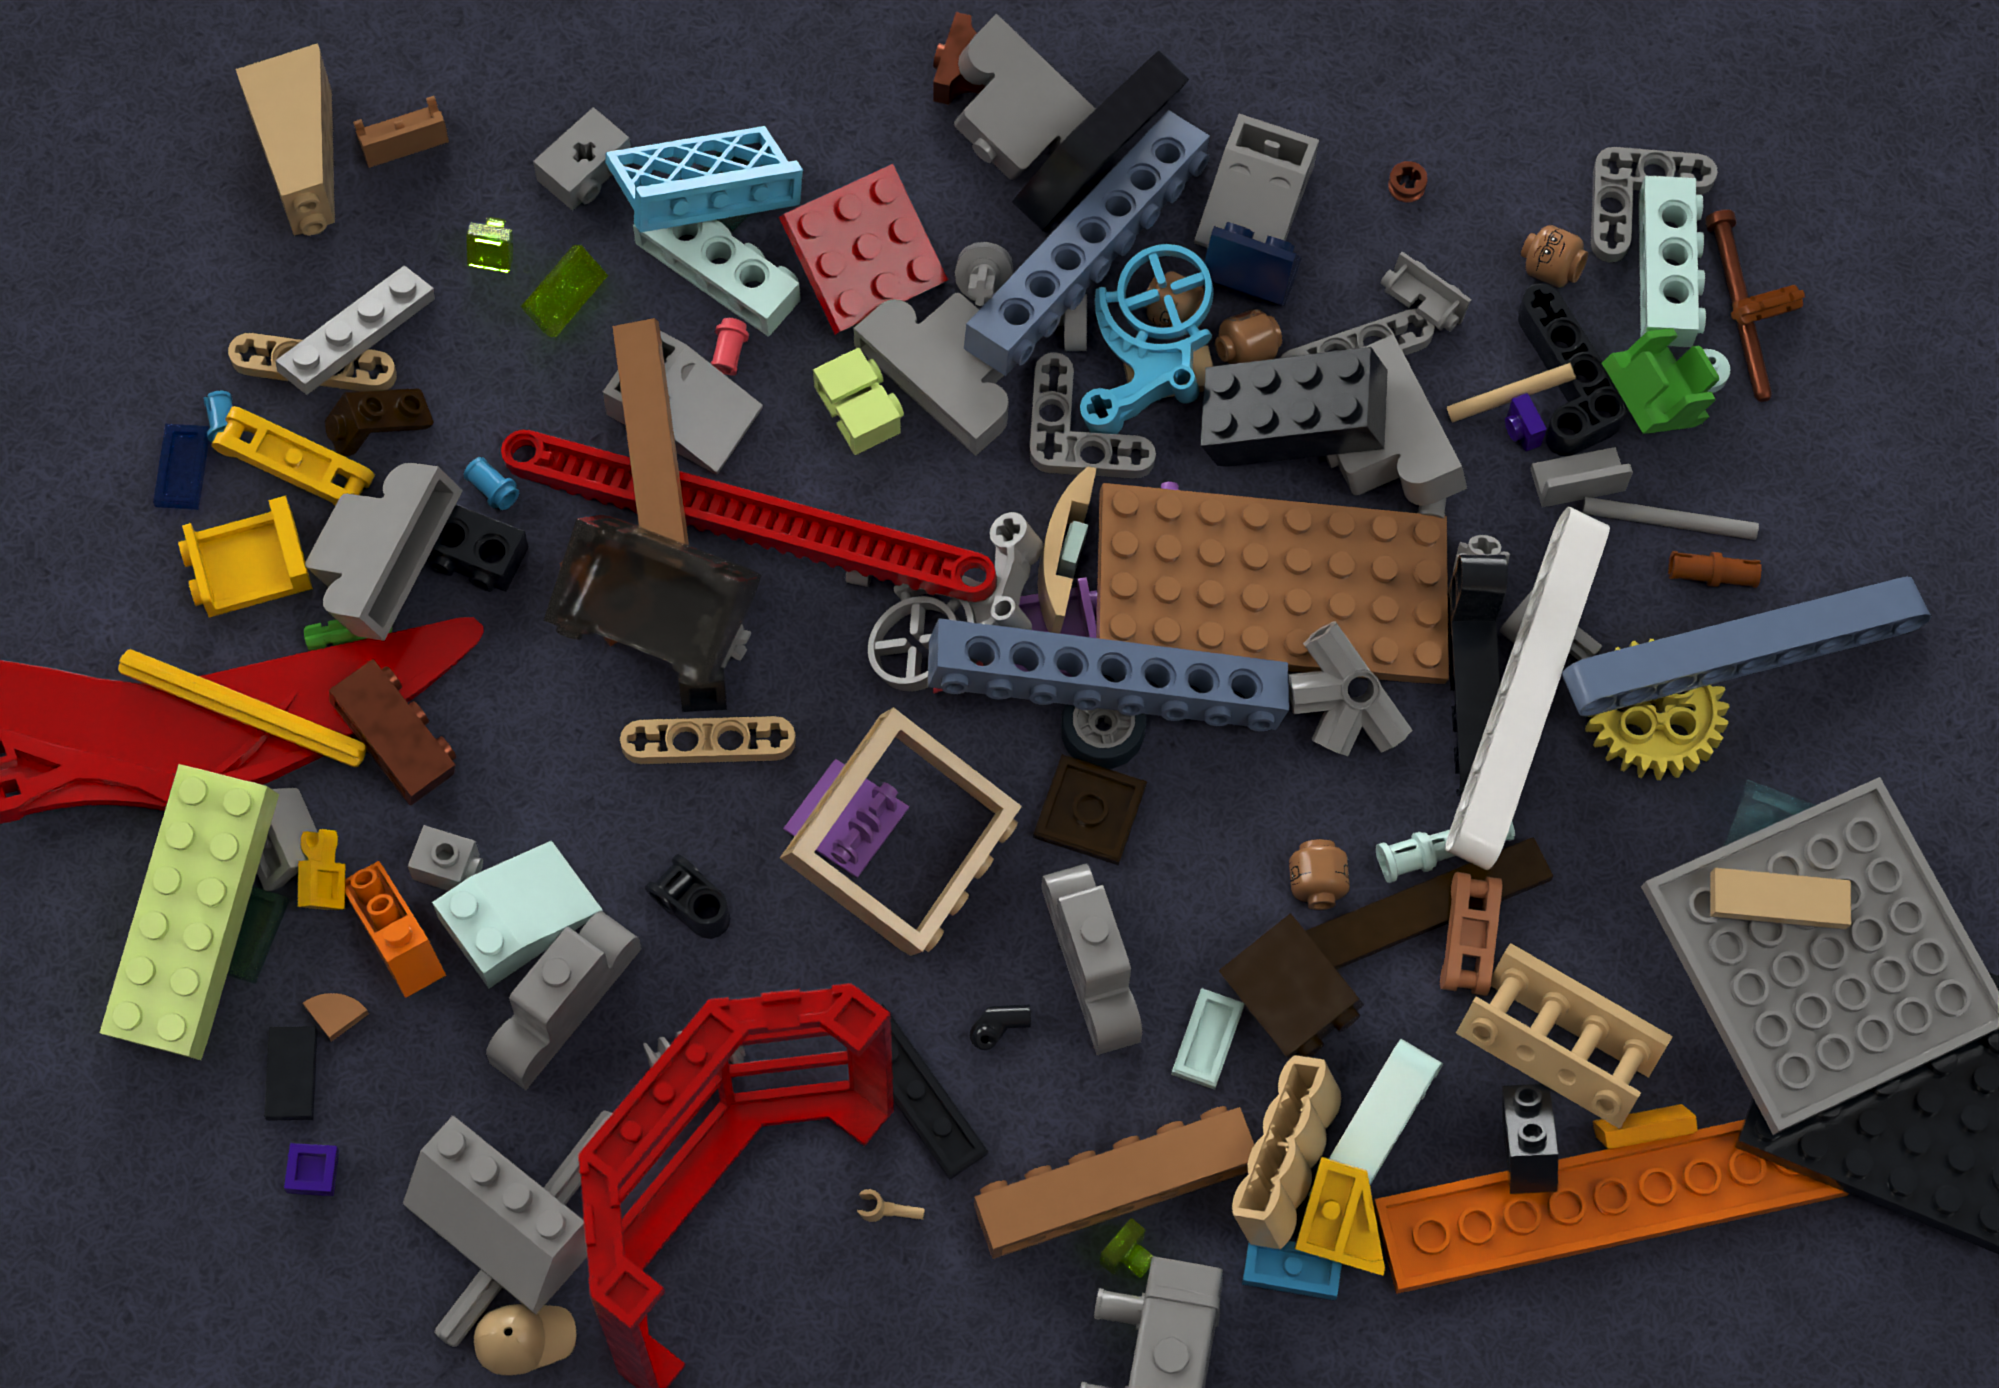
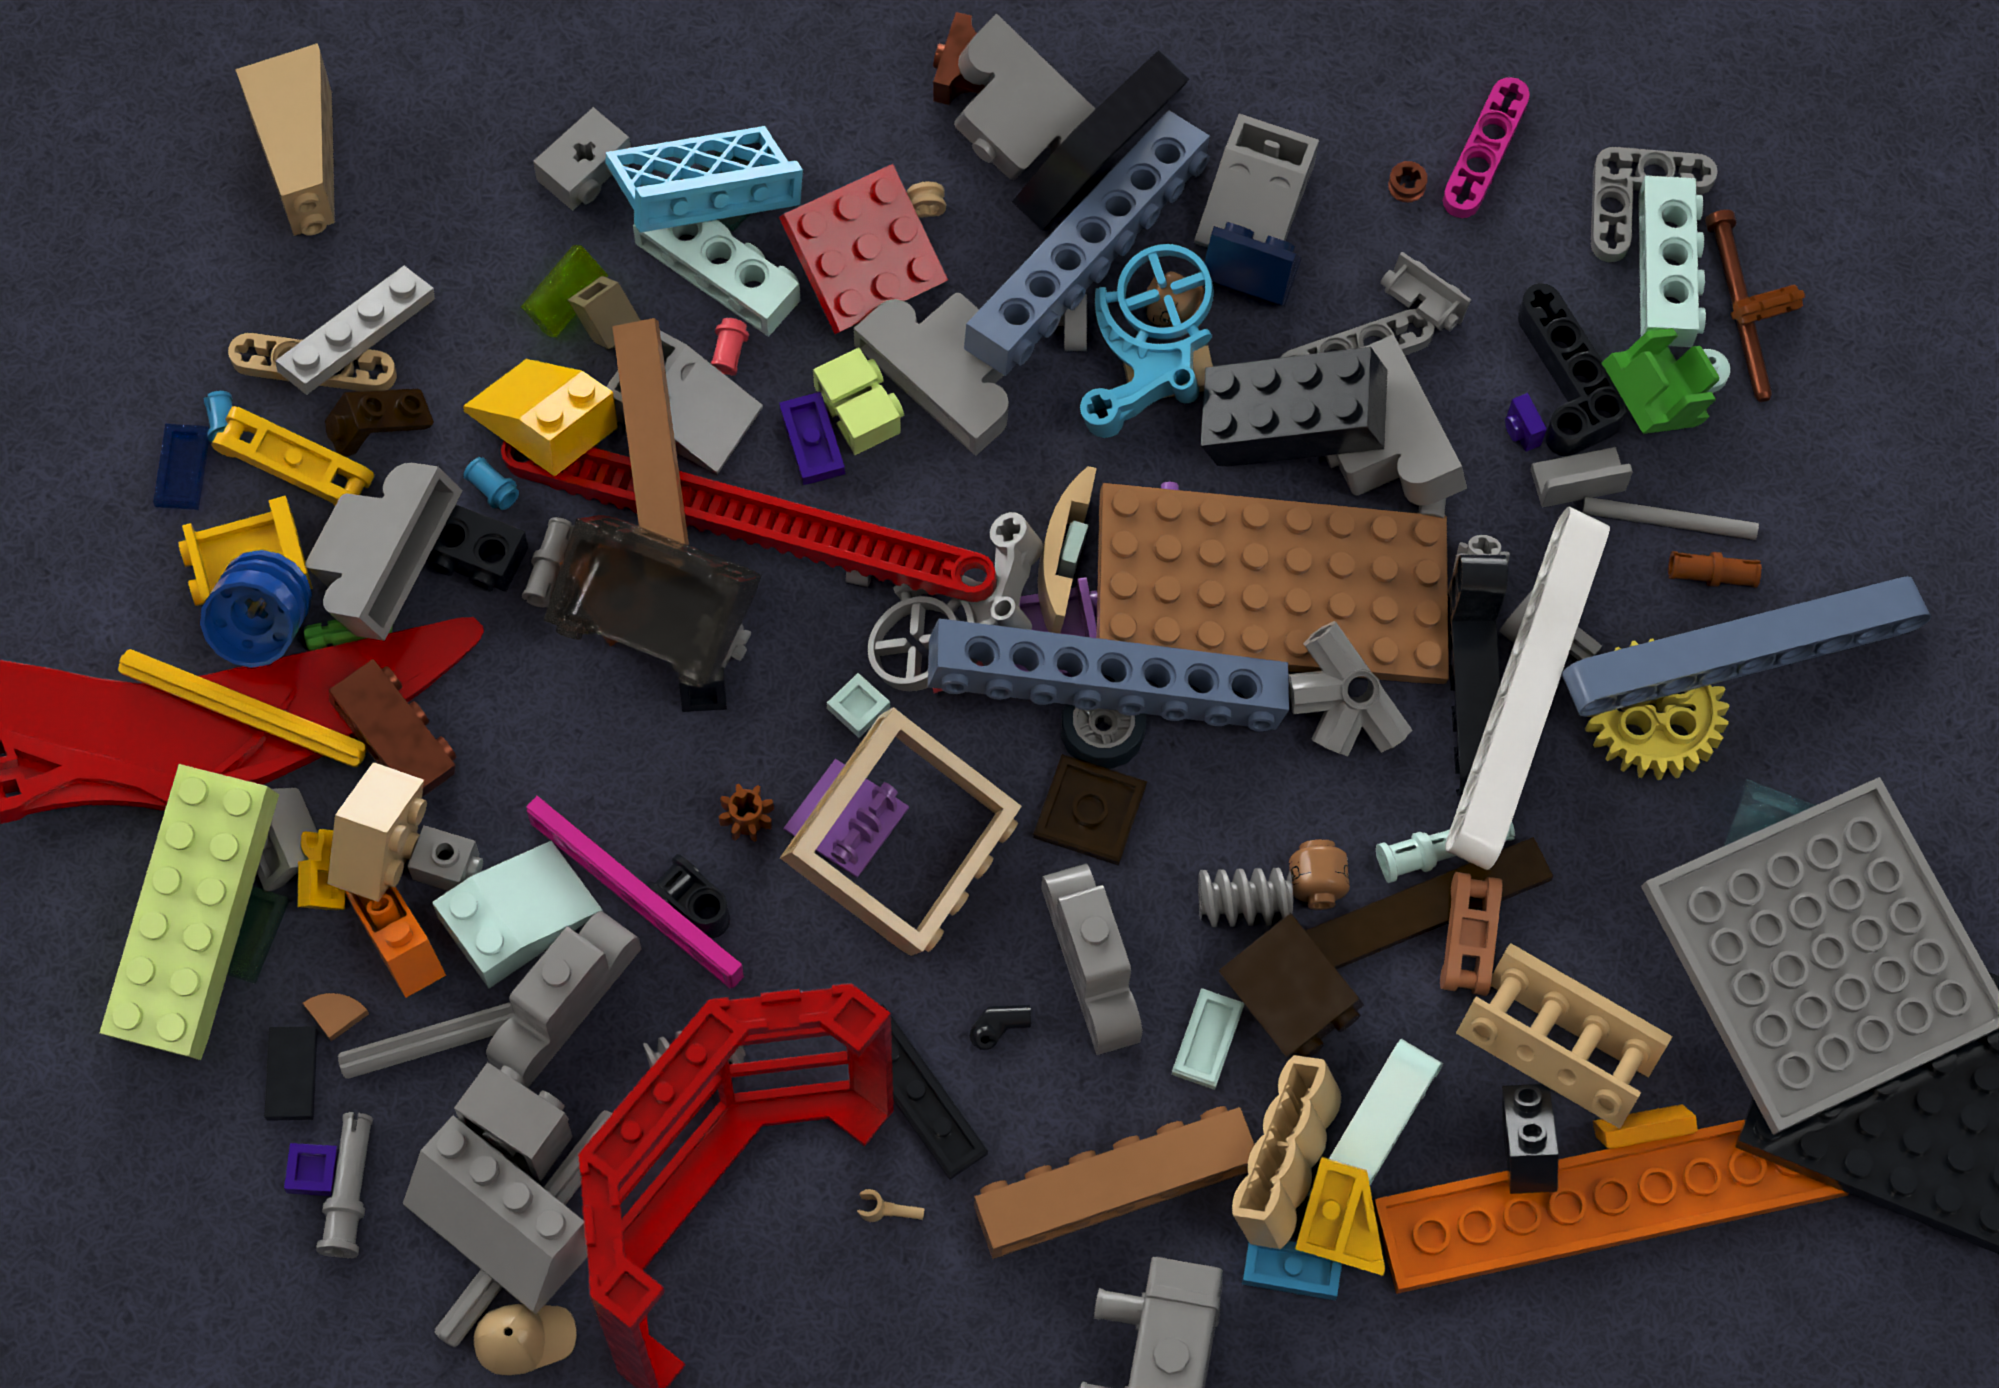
(253, 629): none -> blue wheel
(344, 1207): none -> light grey pin
(376, 832): none -> tan brick
(402, 134): medium nougat hinge -> none
(424, 1041): none -> light grey axle
(490, 245): clear neon green tile -> none
(515, 1120): none -> light grey brick
(546, 412): none -> yellow slope
(547, 562): none -> light grey pin
(601, 307): none -> dark tan brick
(635, 893): none -> dark pink tile
(708, 732): tan beam -> none
(751, 822): none -> dark orange gear
(812, 438): none -> dark purple plate
(858, 705): none -> light aqua plate
(927, 199): none -> tan bush
(982, 270): light grey piece -> none
(1071, 443): light grey beam -> none
(1126, 1249): clear neon green tile -> none
(1244, 896): none -> light grey piece
(1248, 338): medium nougat head -> none
(1483, 147): none -> dark pink beam
(1506, 393): tan bar -> none
(1554, 256): medium nougat head -> none
(1780, 898): tan tile -> none

